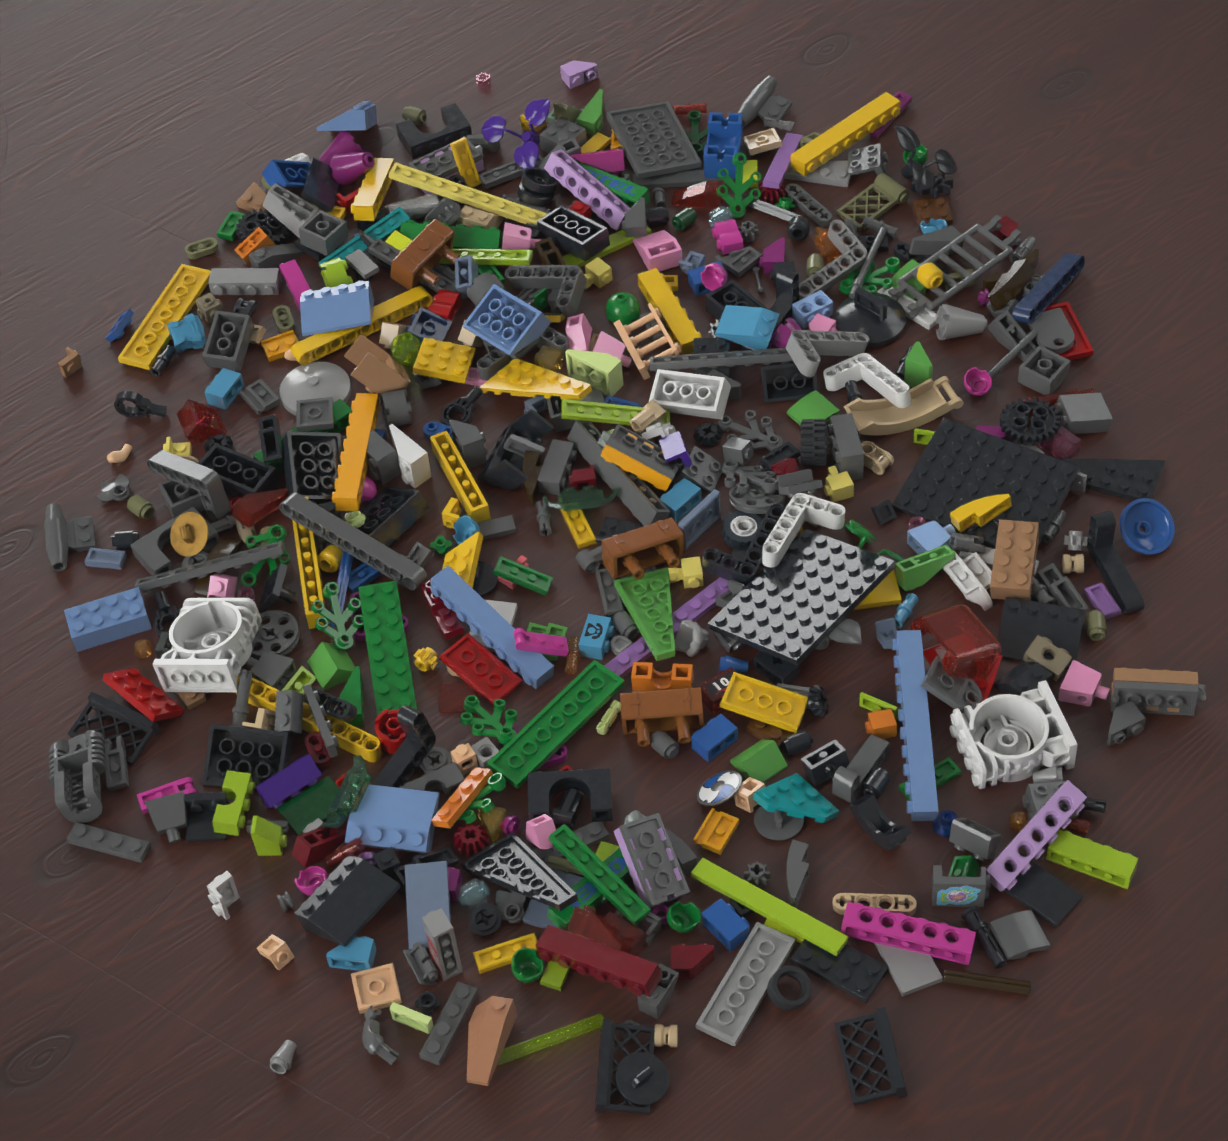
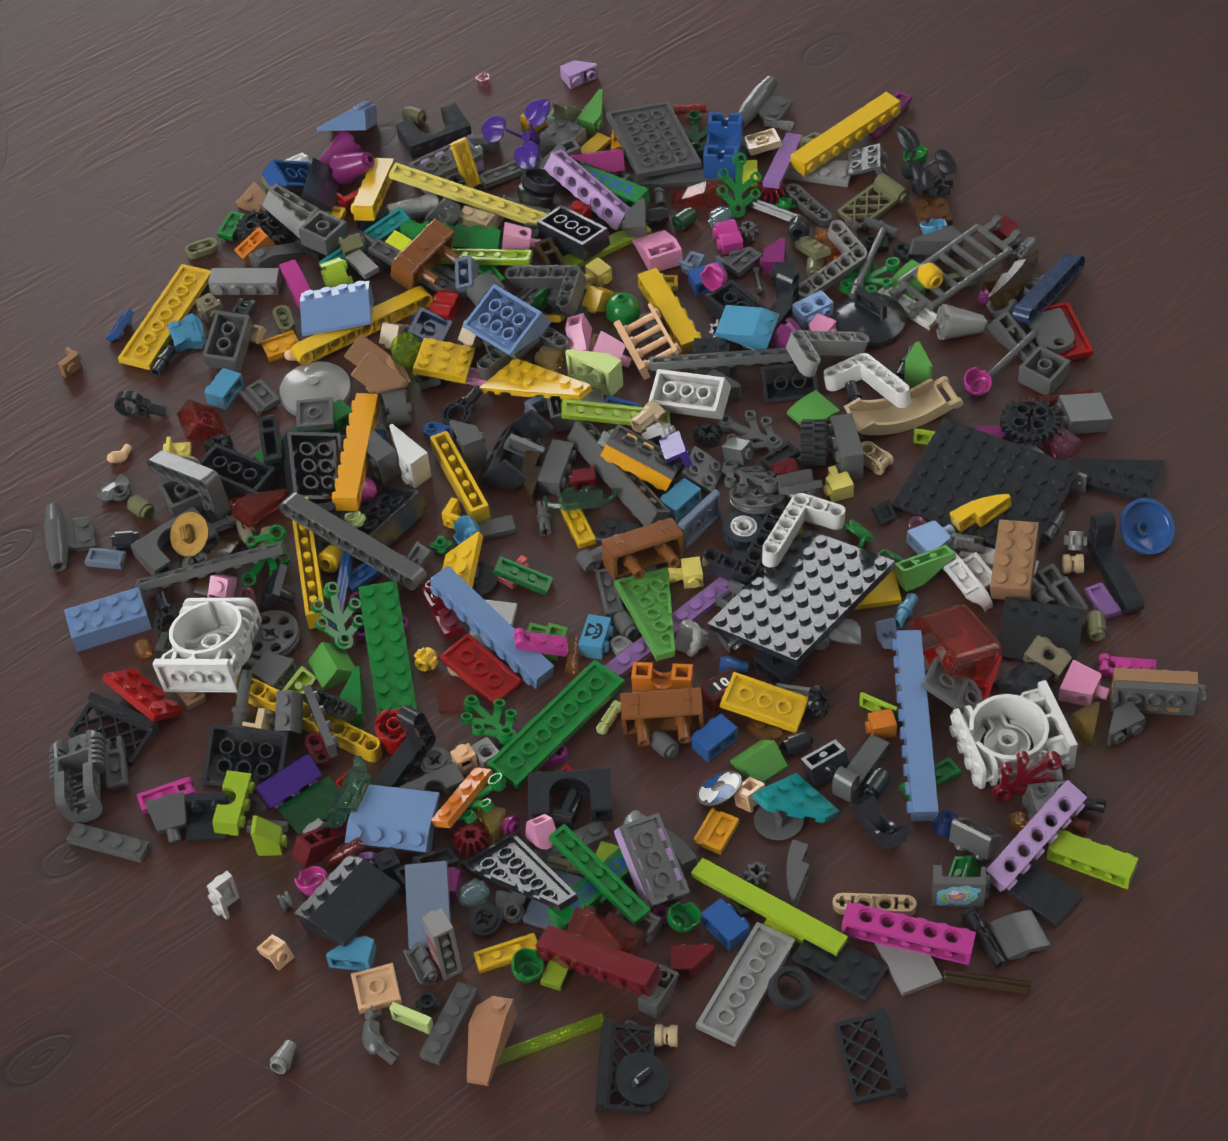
(351, 244): none -> olive brick
(596, 298): none -> yellow slope
(812, 247): none -> olive plate
(1004, 791): none -> dark red plant
(1085, 722): none -> clear yellow slope
(1107, 660): none -> dark pink plate

